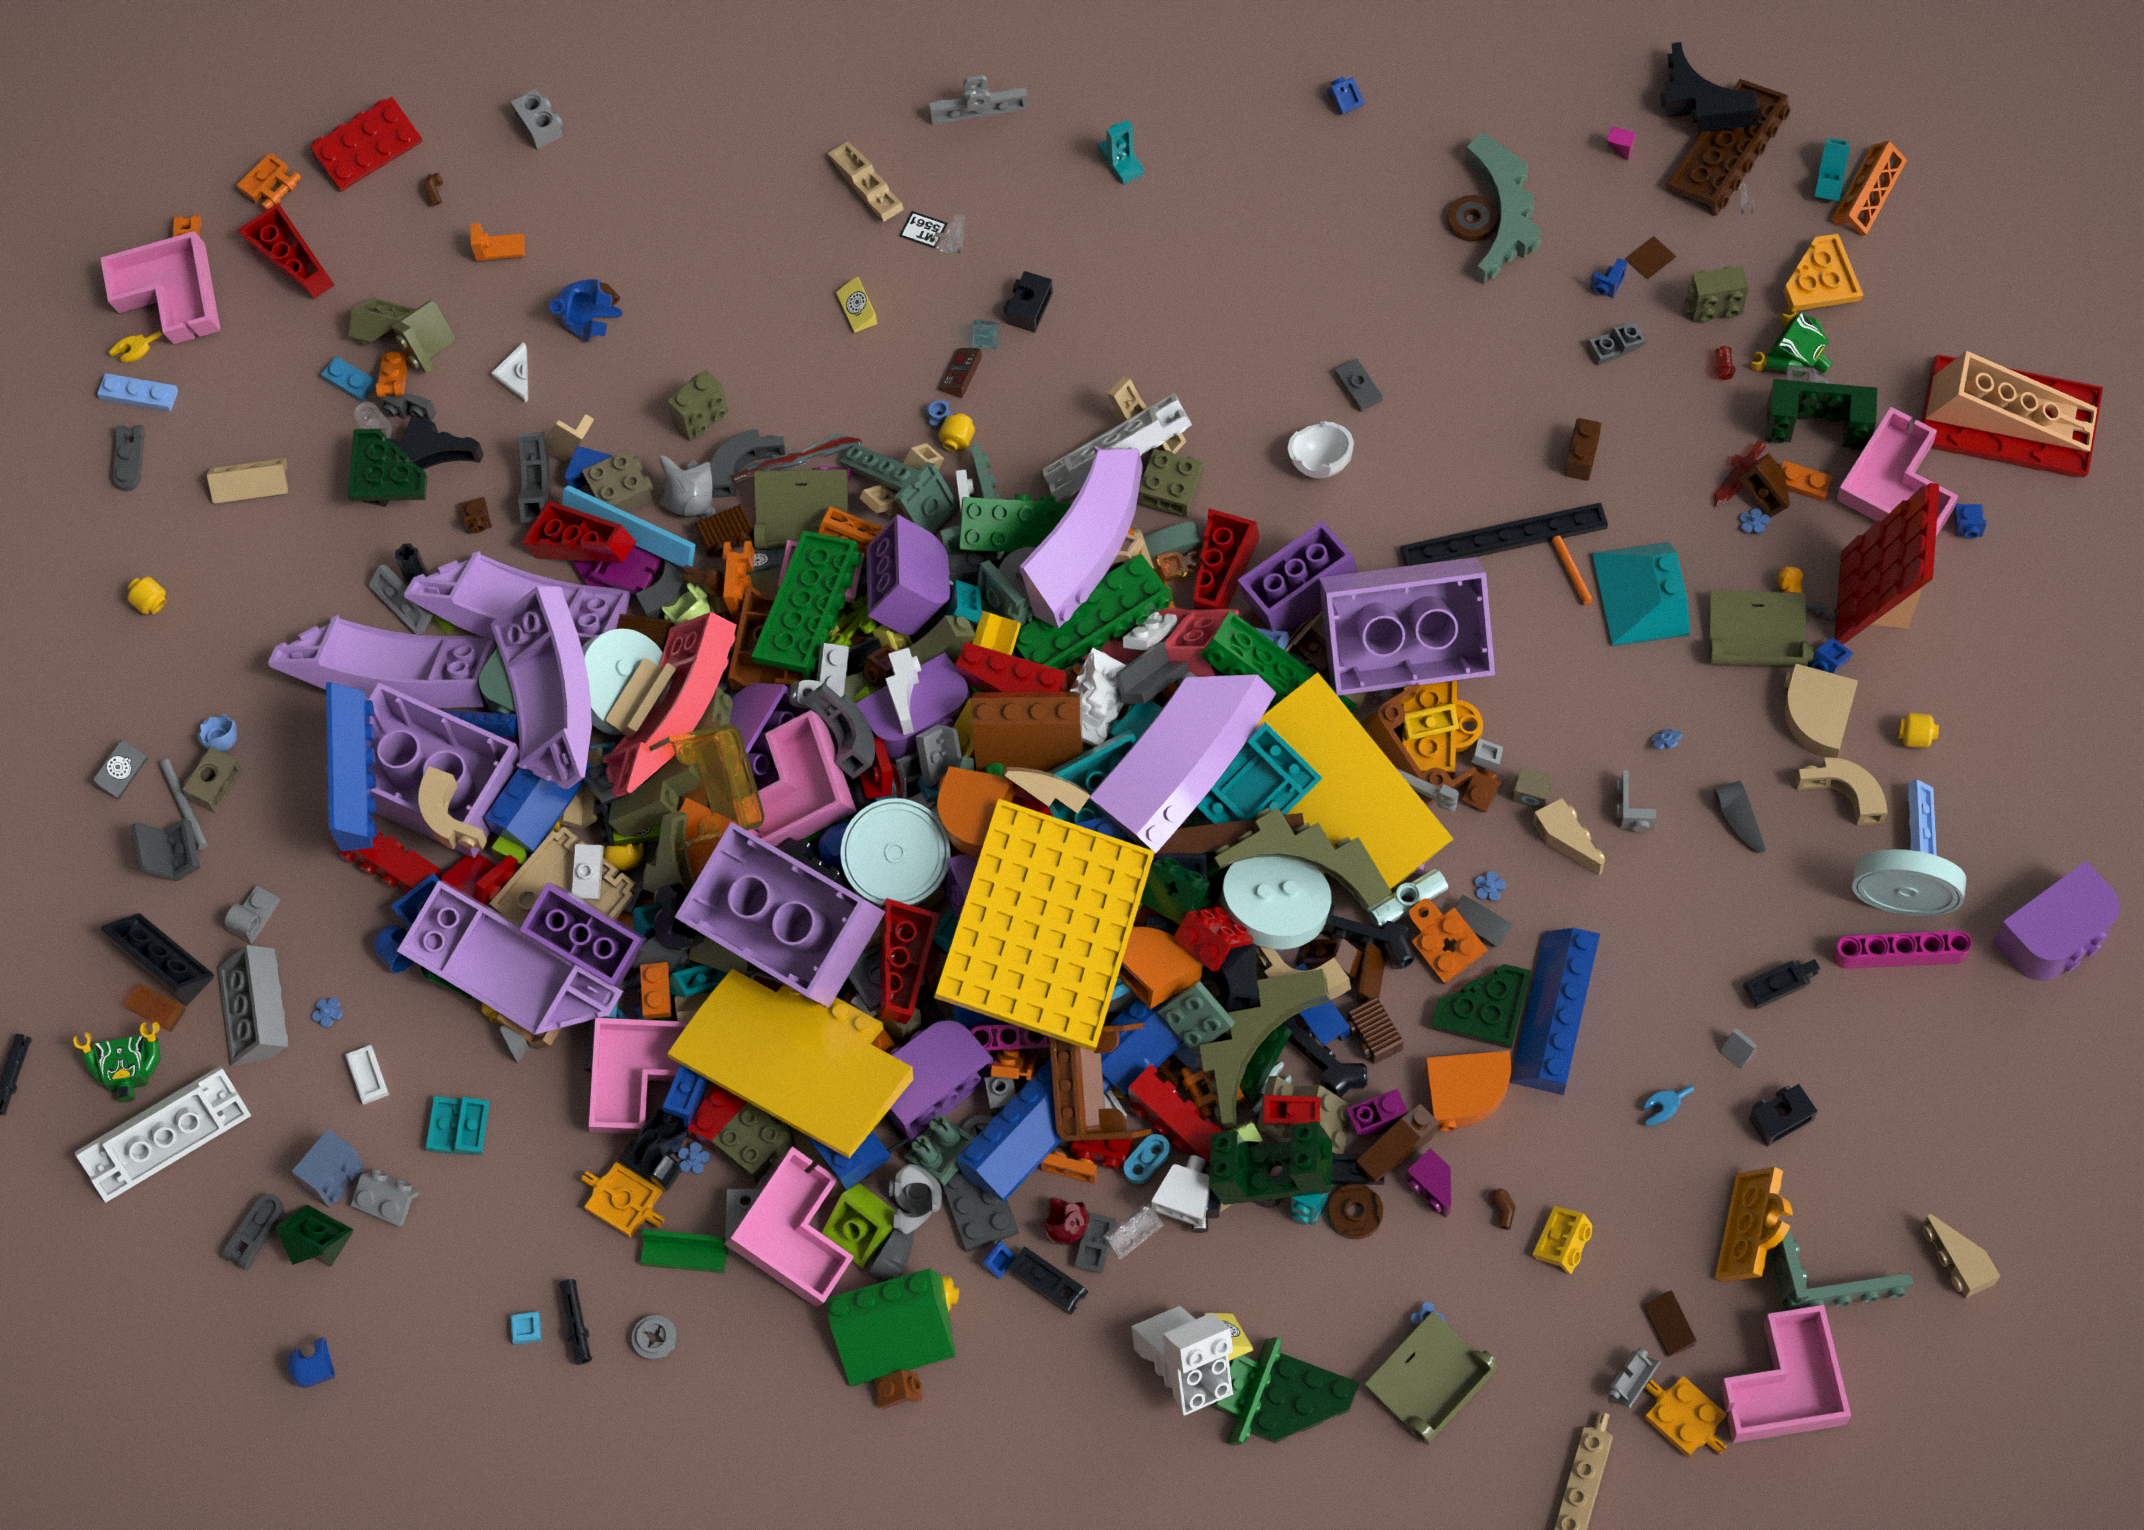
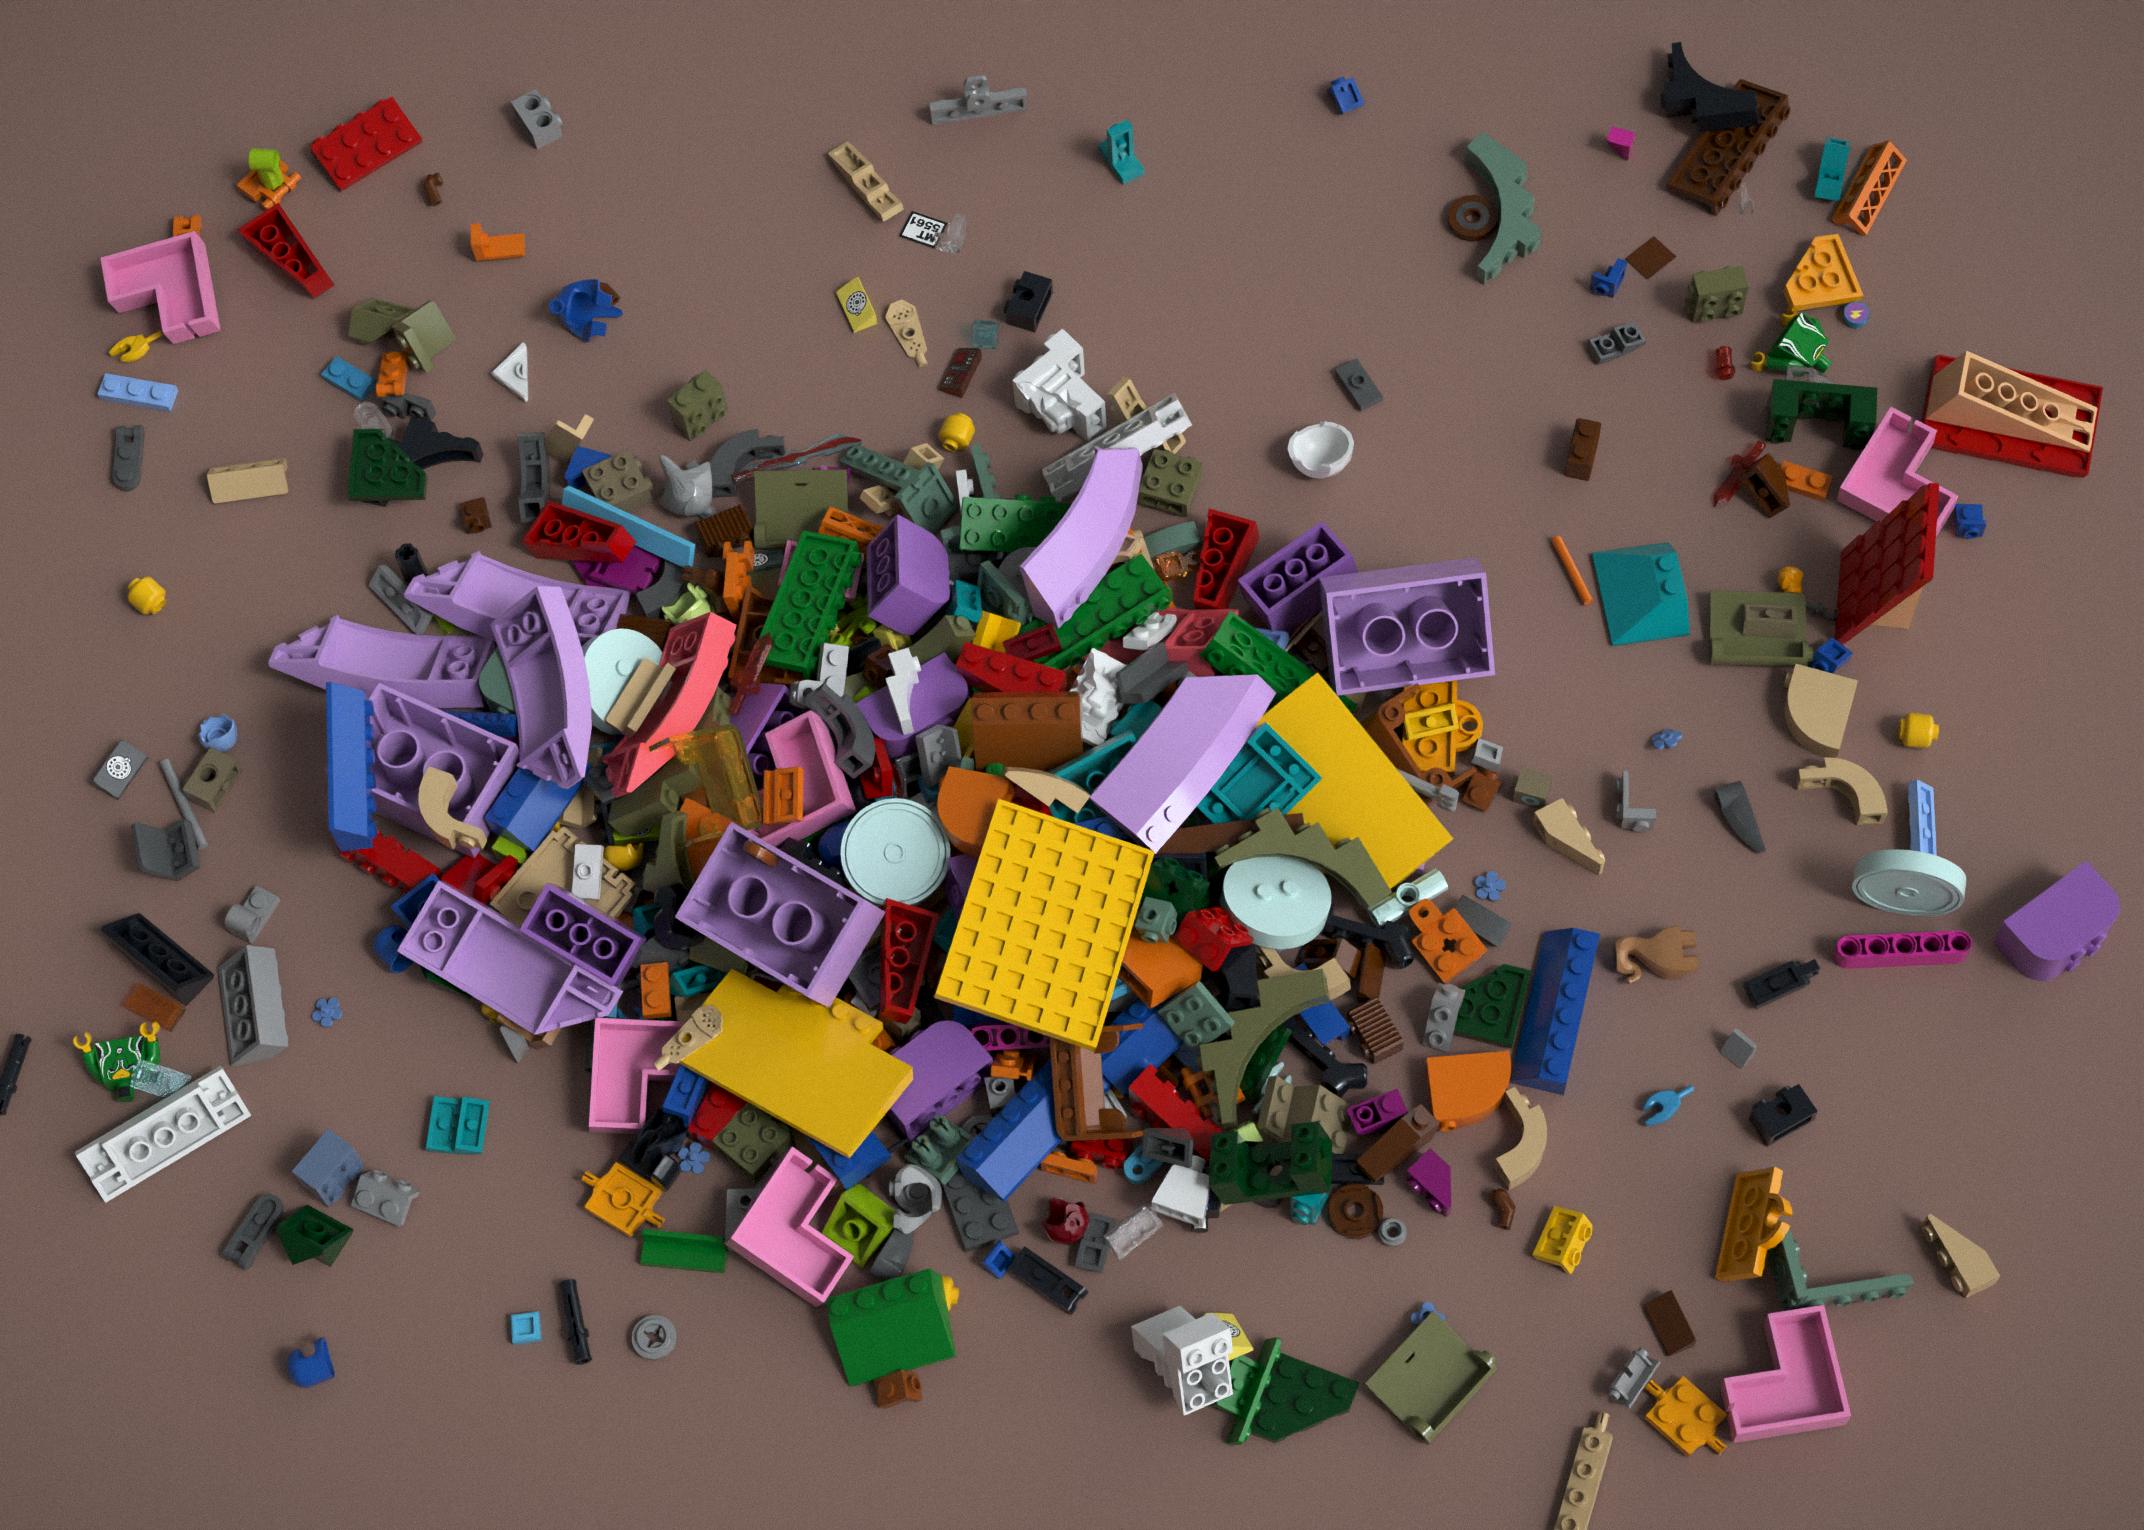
(158, 1079): none -> clear light blue plate
(267, 166): none -> lime piece
(367, 1074): white tile -> none
(700, 1034): none -> tan piece
(750, 673): none -> clear red sword
(760, 854): none -> dark orange tile
(783, 796): none -> orange plate
(903, 324): none -> tan piece
(936, 407): medium blue plate -> none
(1034, 643): none -> dark red plate
(1057, 393): none -> white brick
(1156, 920): none -> sand green brick
(1168, 1145): none -> dark grey slope
(1290, 1110): red slope -> none
(1394, 1224): none -> light grey plate
(1443, 1016): none -> light grey bracket
(1507, 536): black tile -> none
(1525, 1158): none -> tan arch
(1659, 953): none -> medium nougat hips
(1754, 521): medium blue plant -> none
(1769, 620): none -> dark tan slope
(1856, 315): none -> tile

